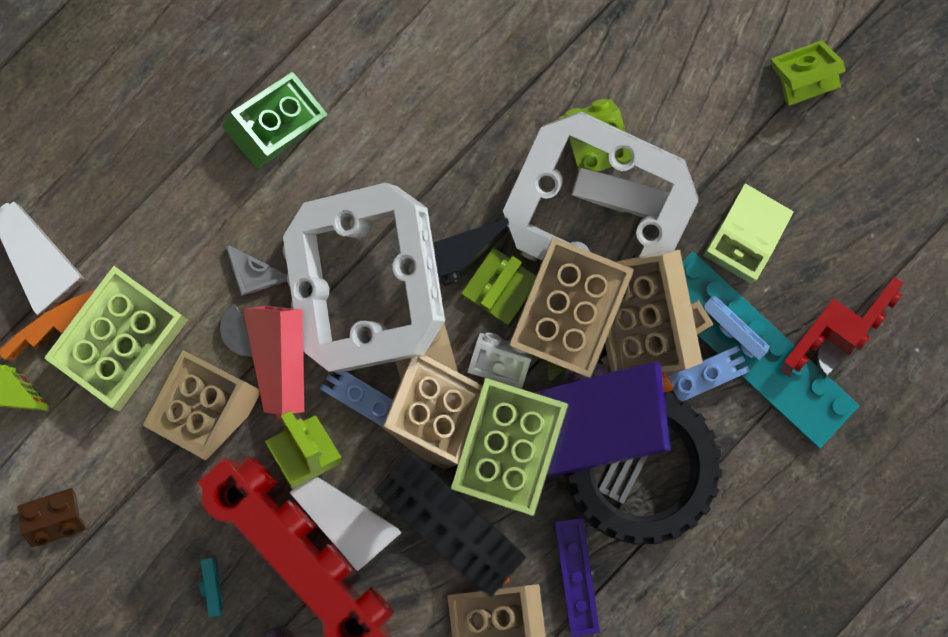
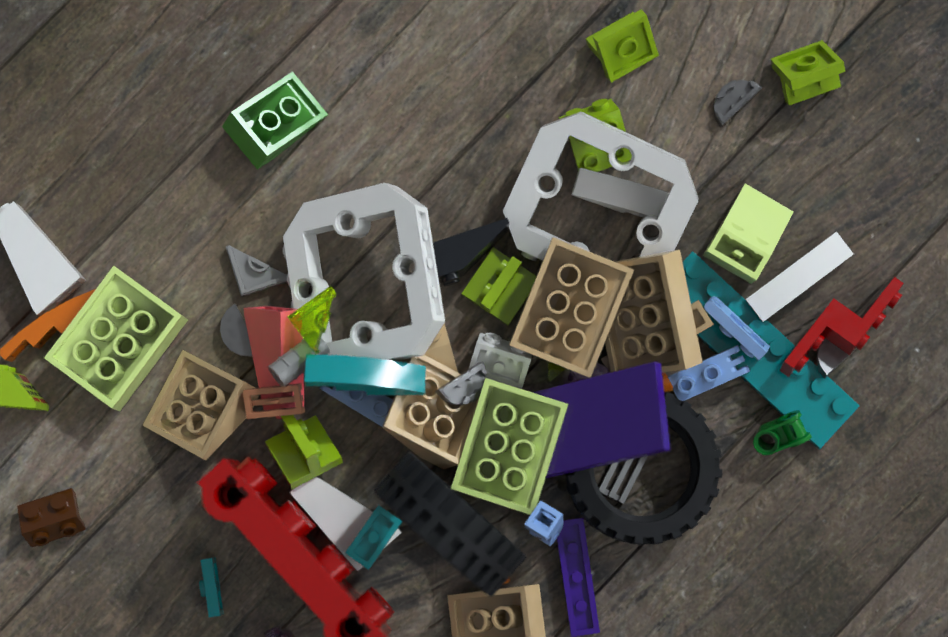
(293, 362): none -> light grey axle
(297, 398): none -> nougat tile
(313, 318): none -> clear neon green tile
(365, 374): none -> teal slope
(373, 537): none -> teal plate
(464, 387): none -> flat silver tile
(545, 523): none -> light blue leg
(624, 45): none -> lime bracket
(733, 98): none -> flat silver tile
(786, 431): none -> green piece
(799, 276): none -> white slope

